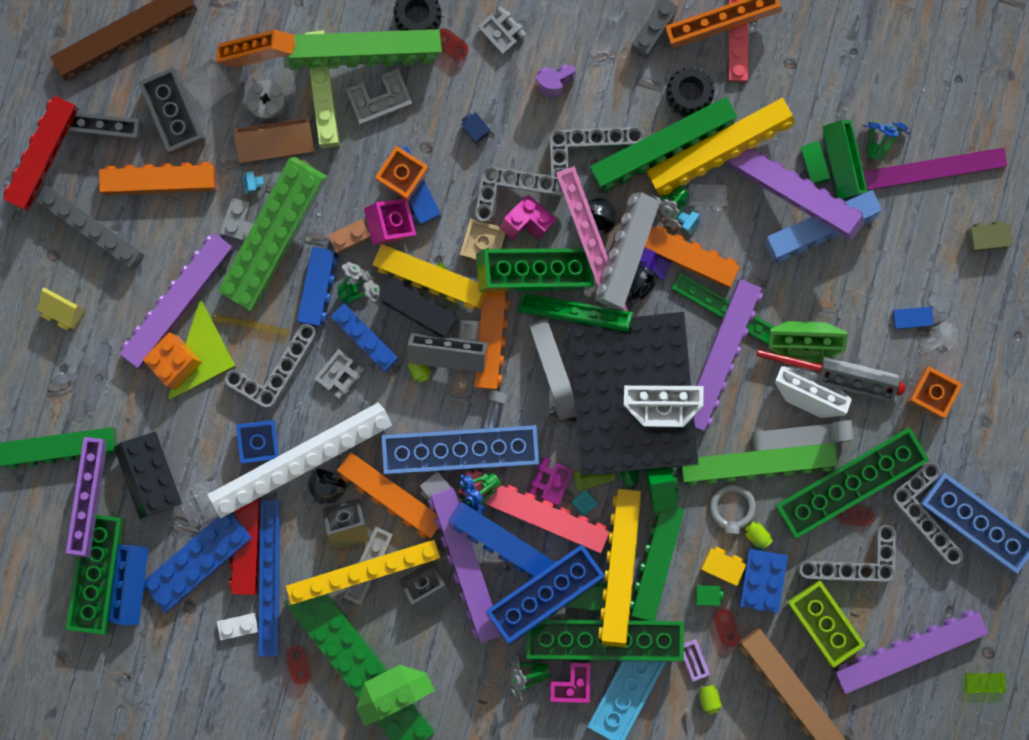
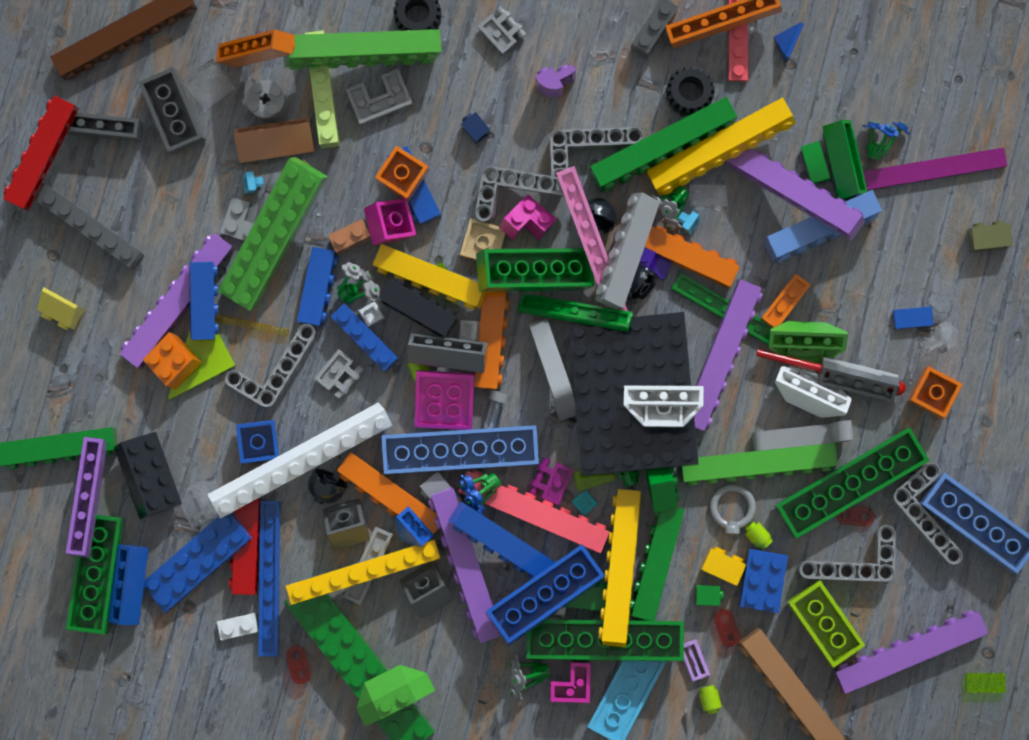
(157, 179): orange brick -> none
(202, 300): none -> blue brick
(371, 314): none -> white tile
(411, 528): none -> blue slope
(444, 400): none -> dark pink plate
(452, 44): clear red plate -> none
(786, 301): none -> orange plate
(787, 40): none -> blue slope

